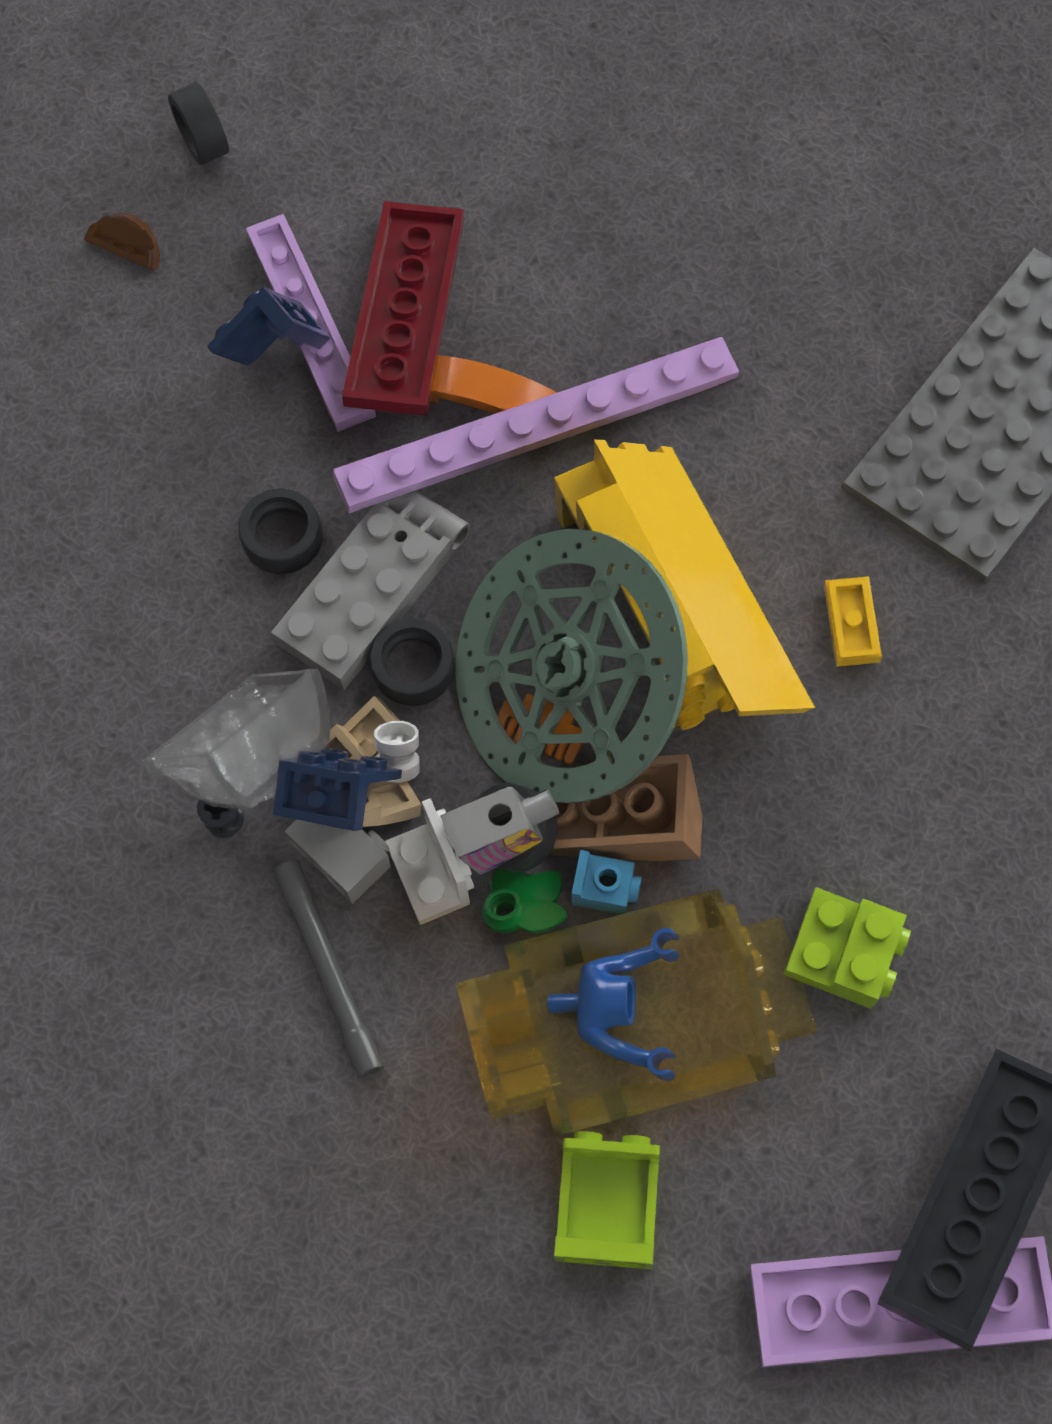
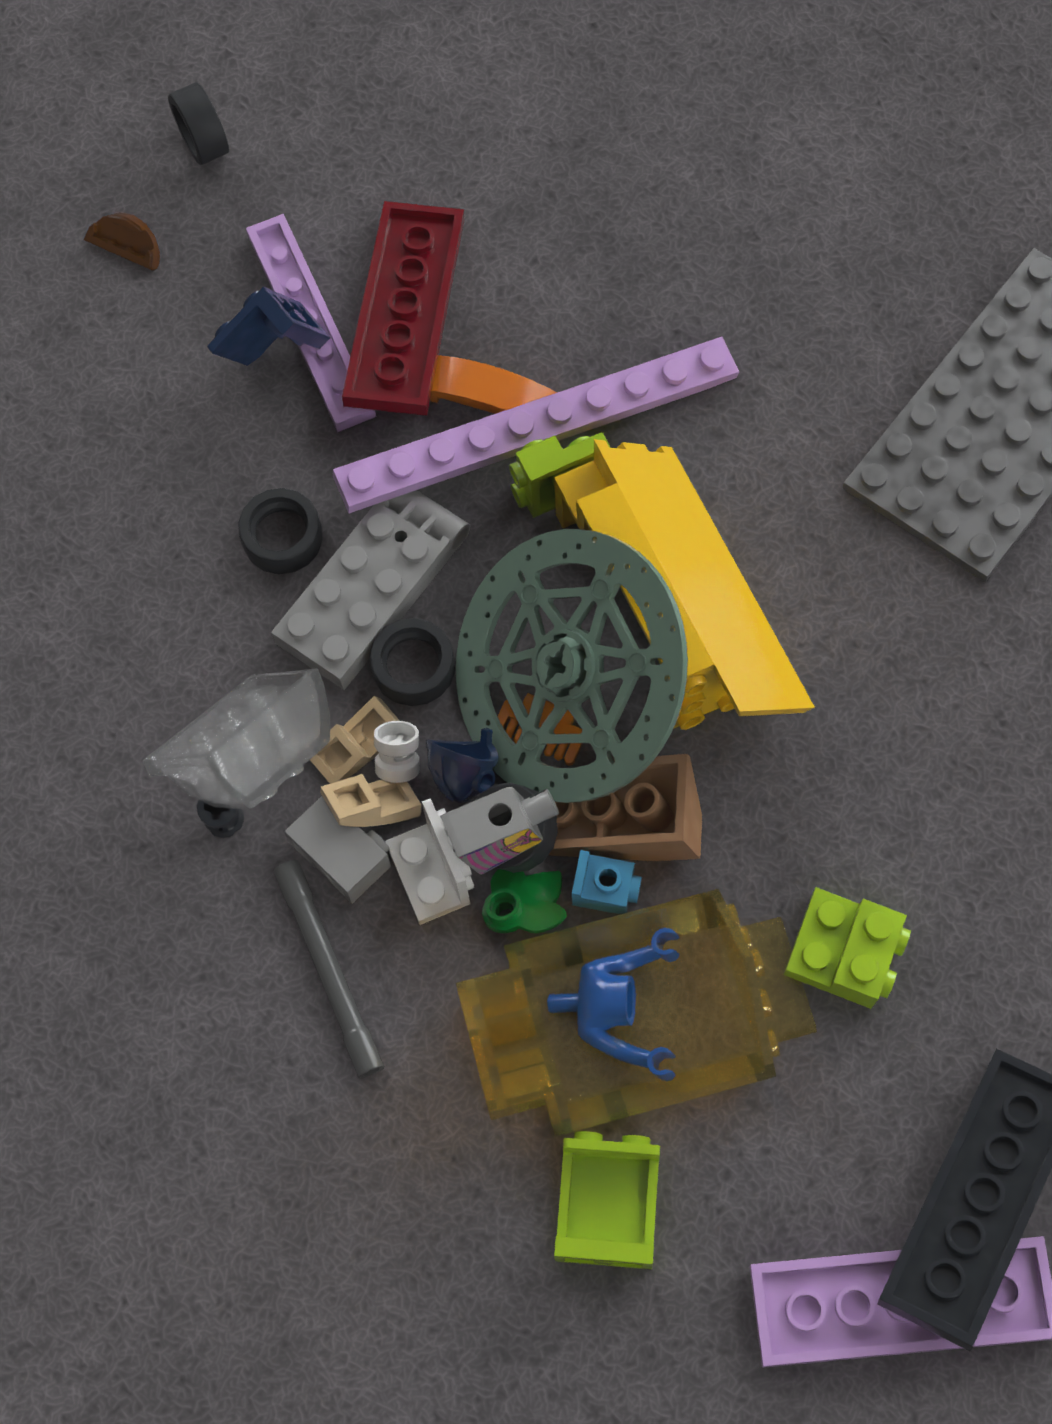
(328, 787): dark blue bracket -> none
(463, 768): none -> dark blue helmet
(541, 462): none -> lime plate
(852, 621): yellow plate -> none

